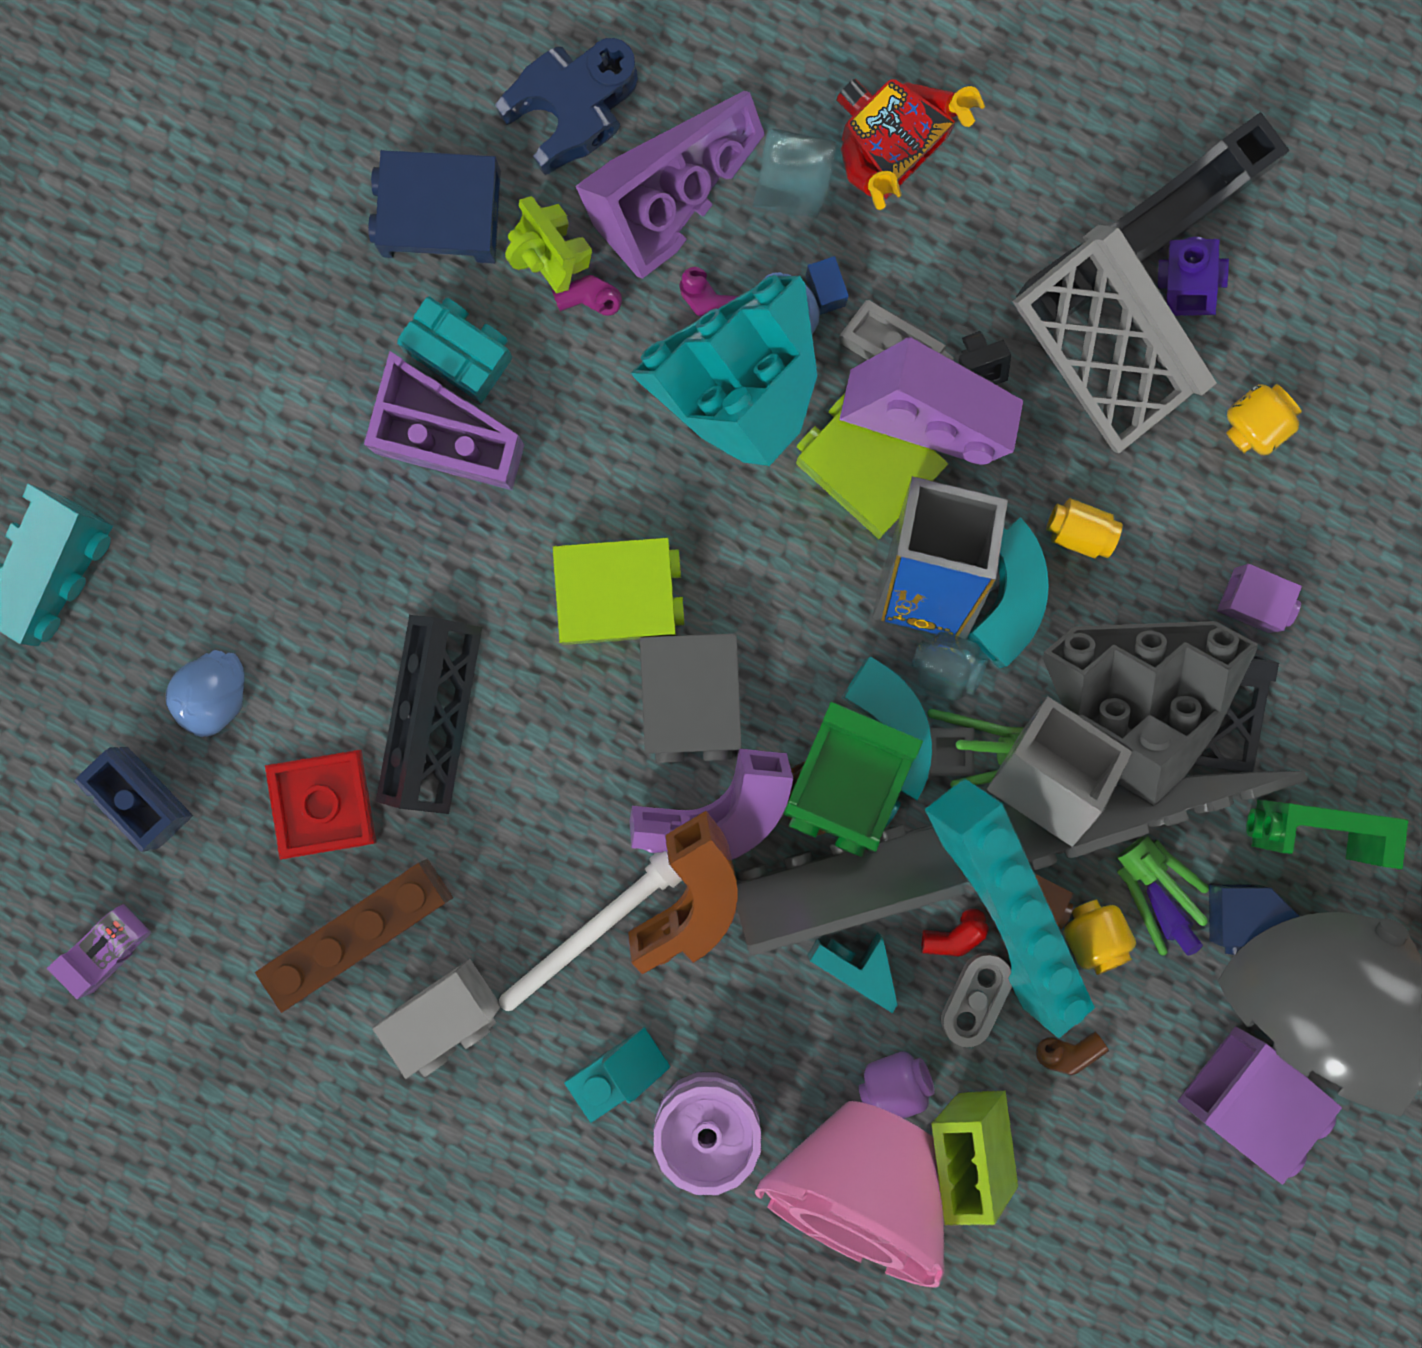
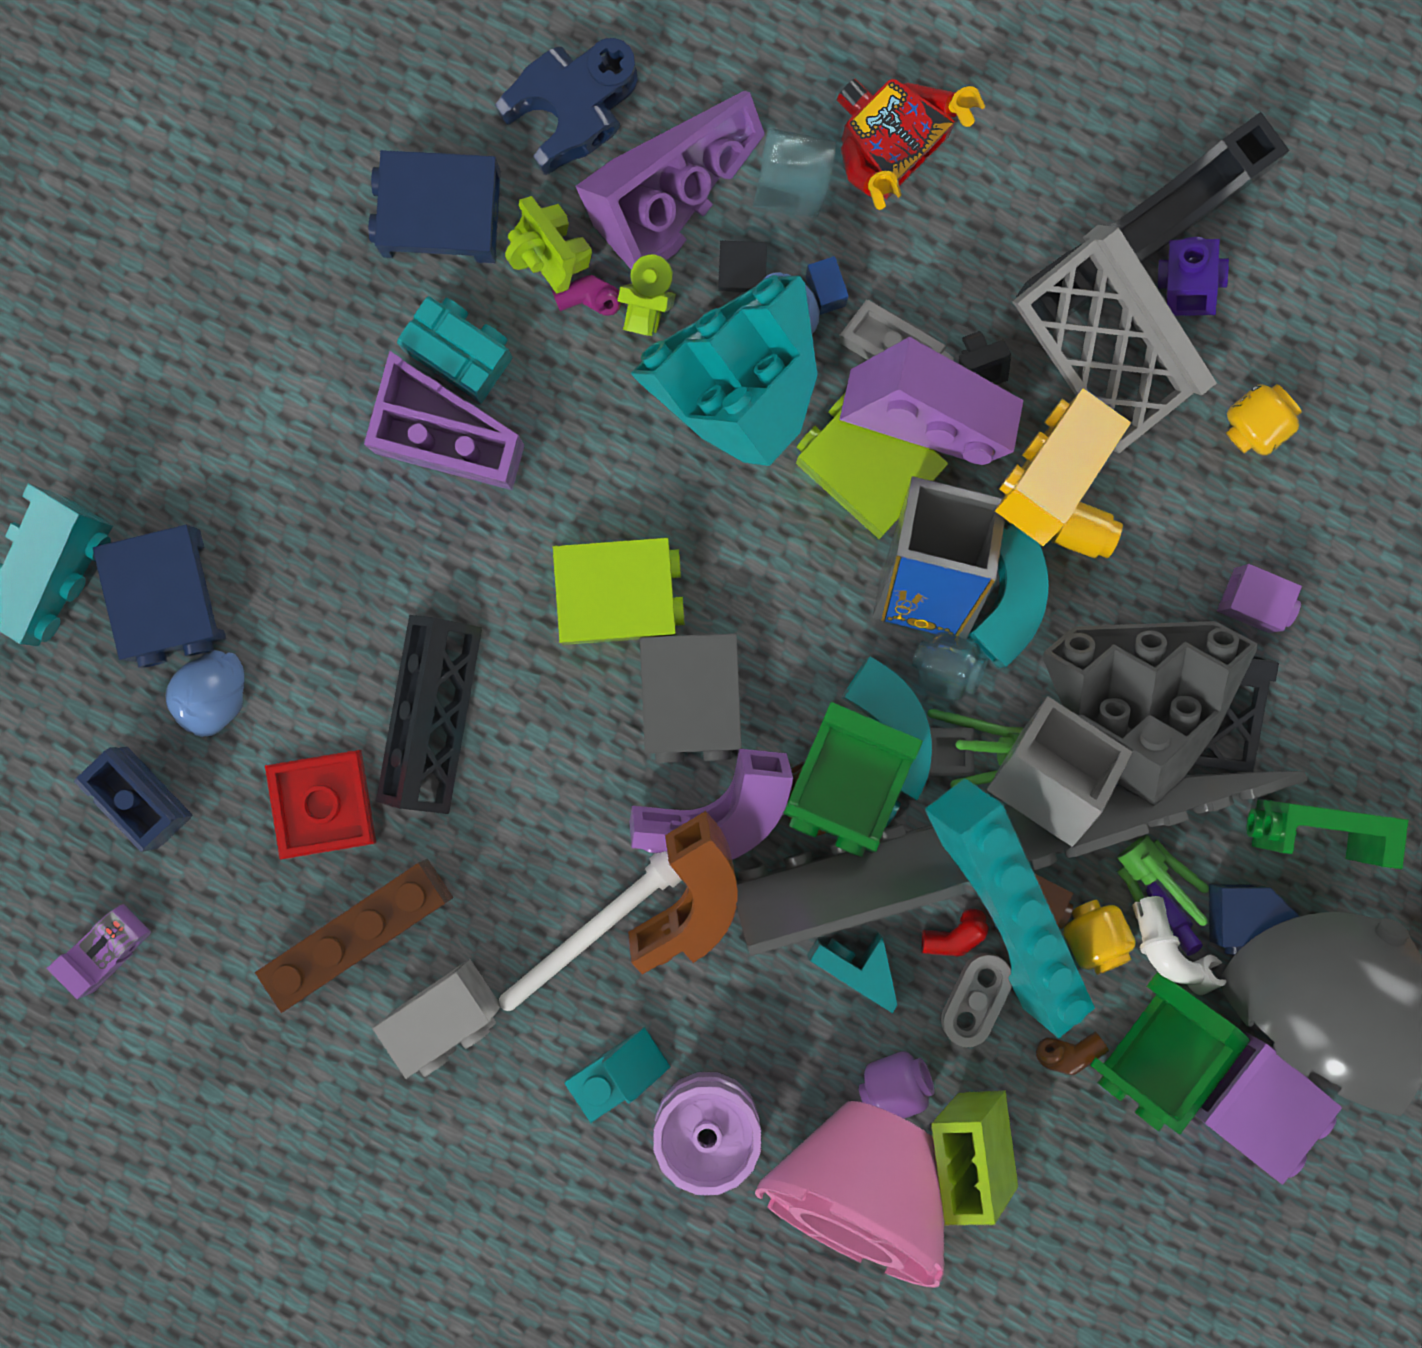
(157, 596): none -> dark blue panel
(646, 295): none -> lime hips
(699, 293): magenta arm -> none
(741, 265): none -> black tile
(1060, 465): none -> yellow wedge
(1163, 950): none -> white piece
(1171, 1057): none -> green panel

